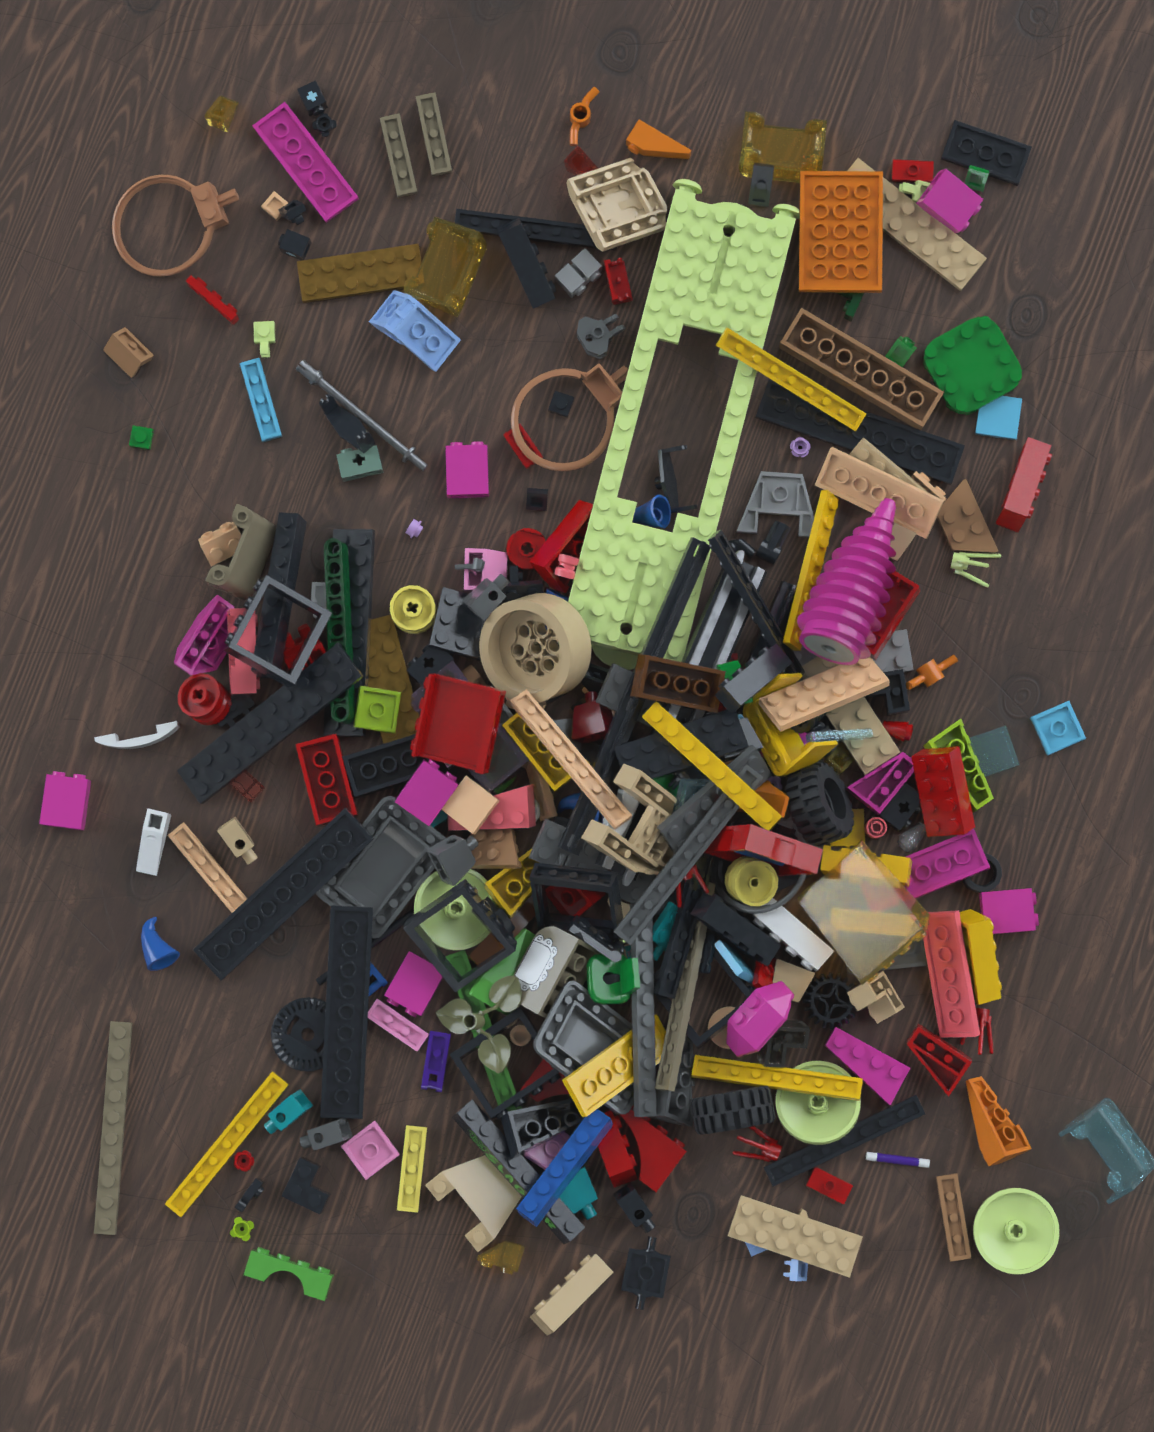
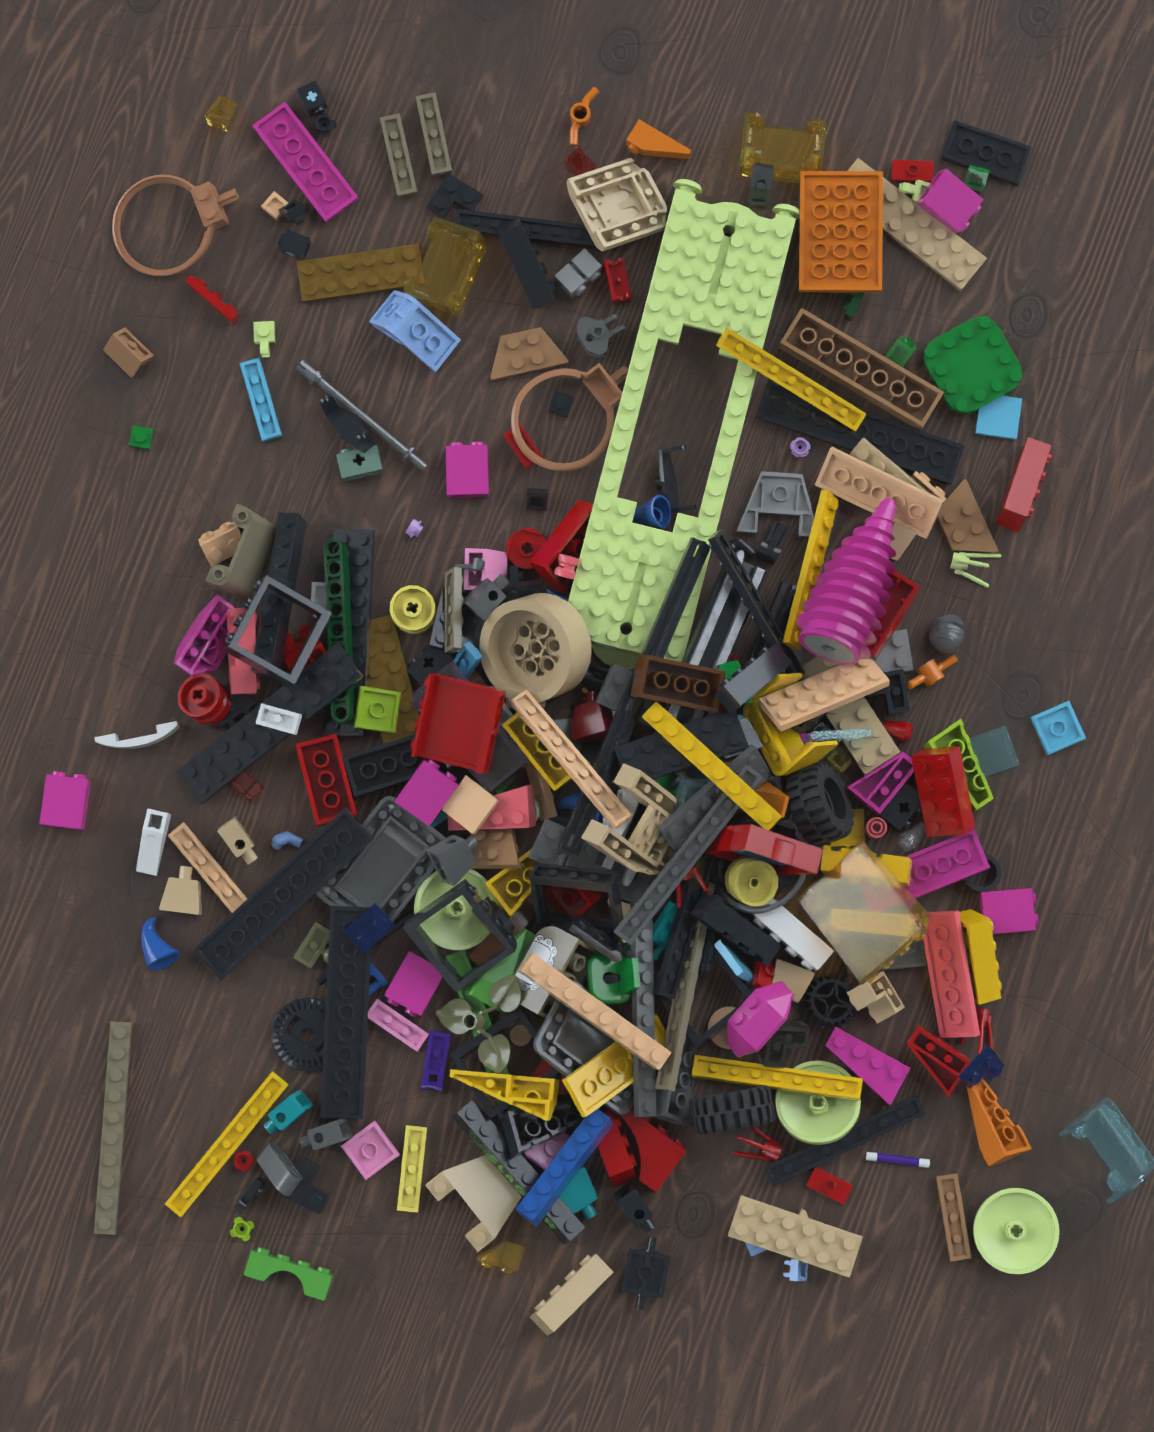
(182, 894): none -> tan torso
(278, 719): none -> white plate
(279, 1169): none -> dark grey beam
(285, 838): none -> medium blue arm
(313, 946): none -> olive plate
(369, 928): none -> clear blue plate
(451, 192): none -> black plate
(453, 610): none -> dark tan plate
(467, 659): none -> dark azure plate
(526, 353): none -> medium nougat wing
(530, 1094): none -> yellow wedge
(594, 1011): none -> light nougat brick
(946, 633): none -> dark grey hair
(985, 1064): none -> clear blue plate

